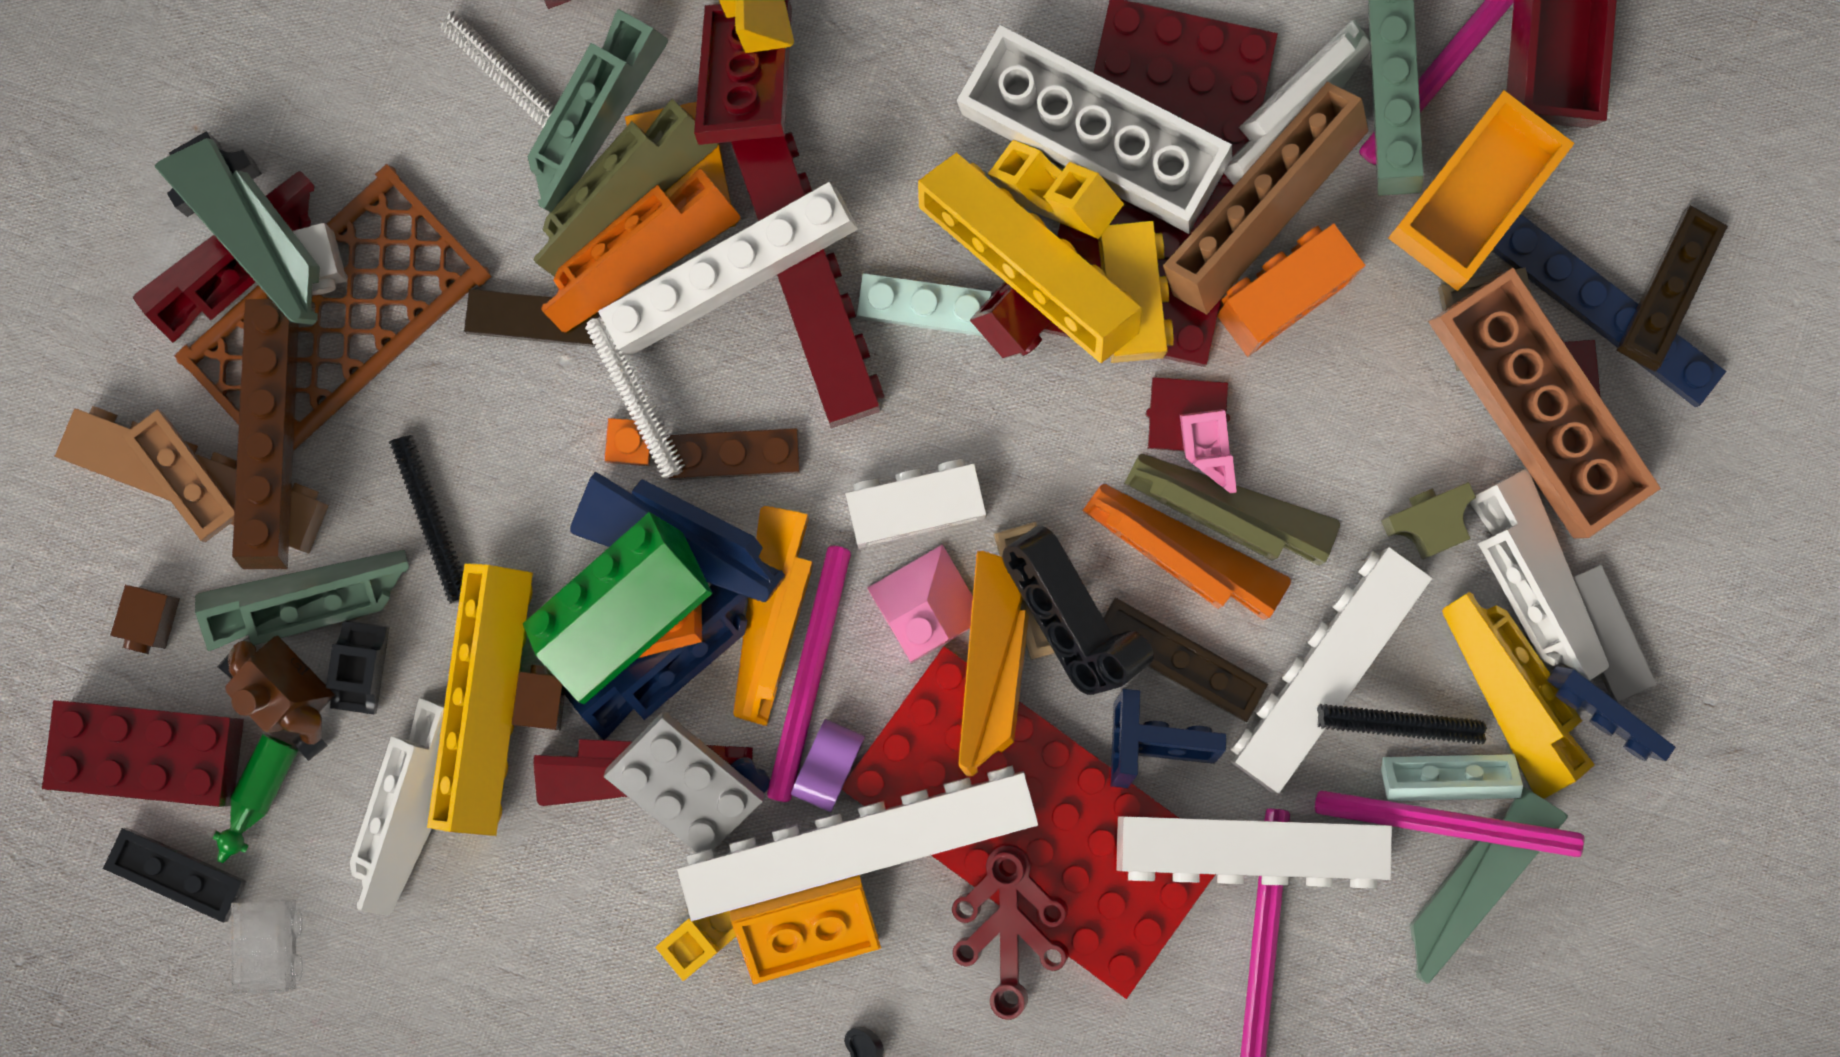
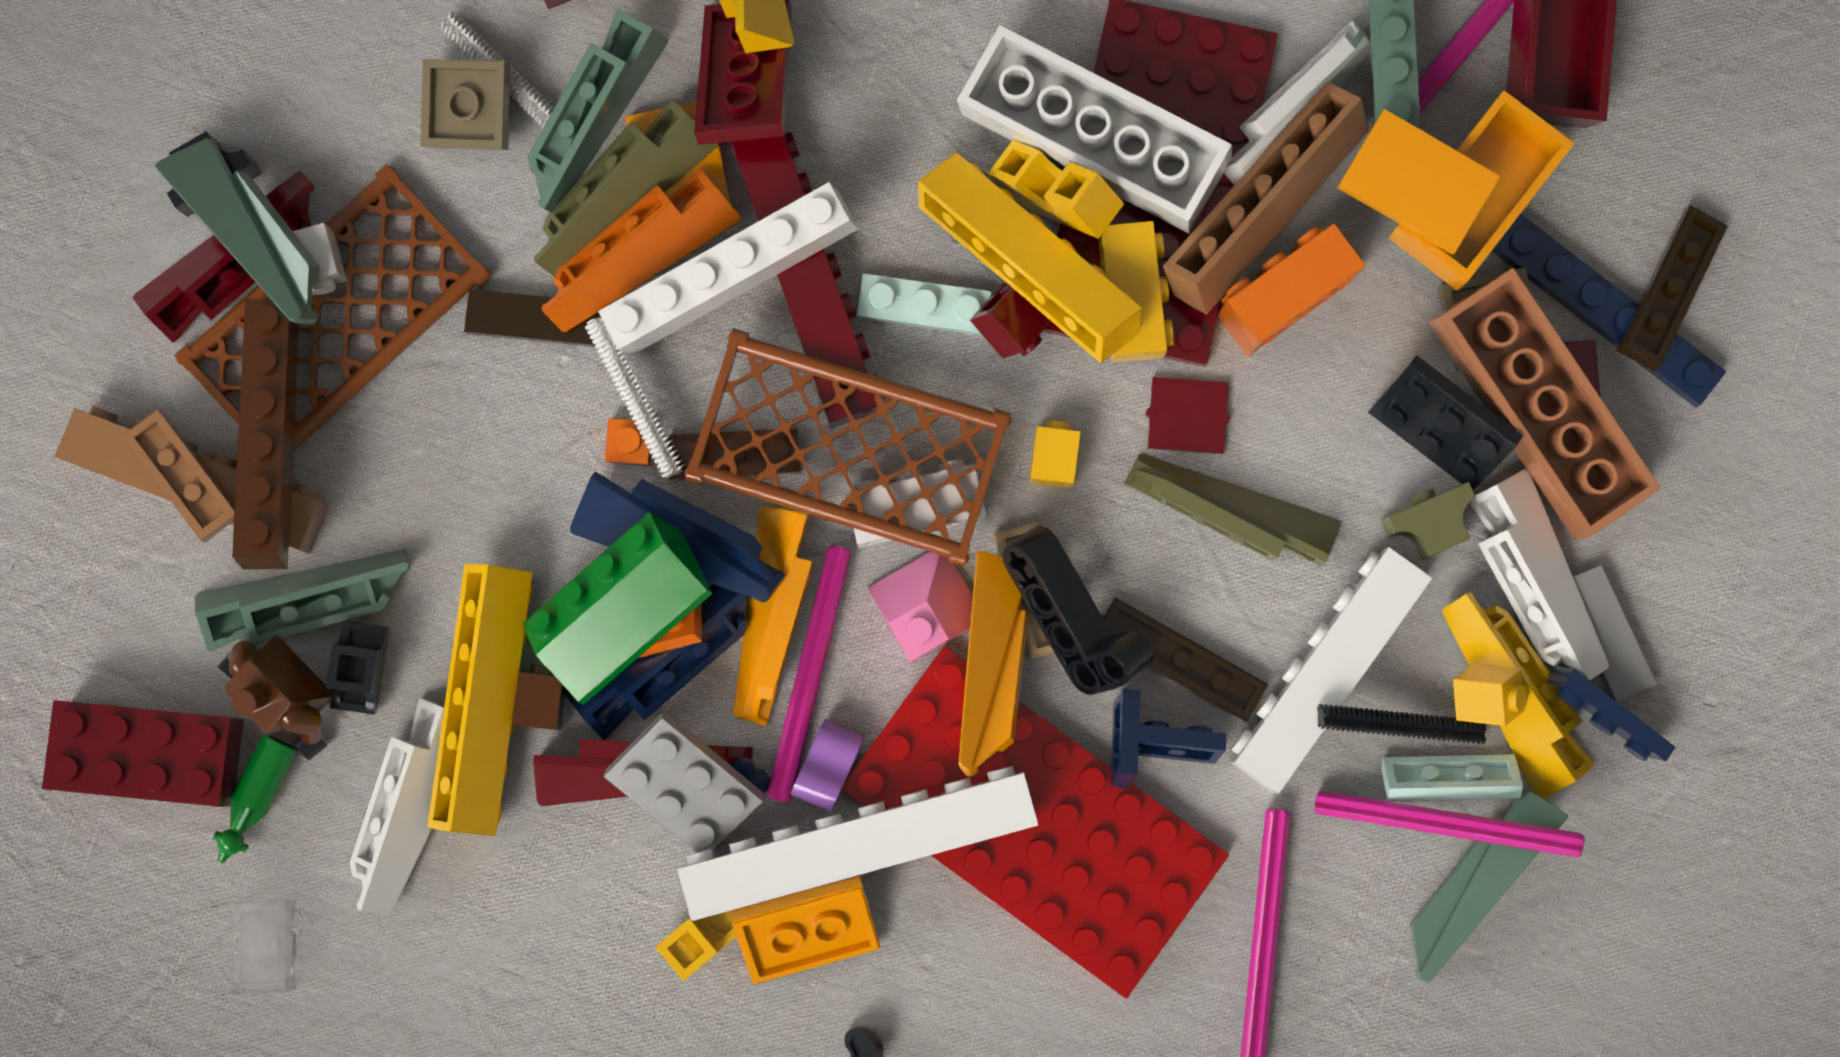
(144, 619): reddish brown brick -> none
(174, 874): black plate -> none
(428, 516): black axle -> none
(465, 104): none -> dark tan plate
(741, 342): none -> dark orange door
(1011, 924): dark red plant -> none
(1054, 454): none -> yellow brick
(1189, 555): orange wedge -> none
(1208, 446): bright pink slope -> none
(1254, 849): white brick -> none
(1418, 182): none -> light orange tile
(1445, 423): none -> black plate
(1489, 694): none -> yellow brick

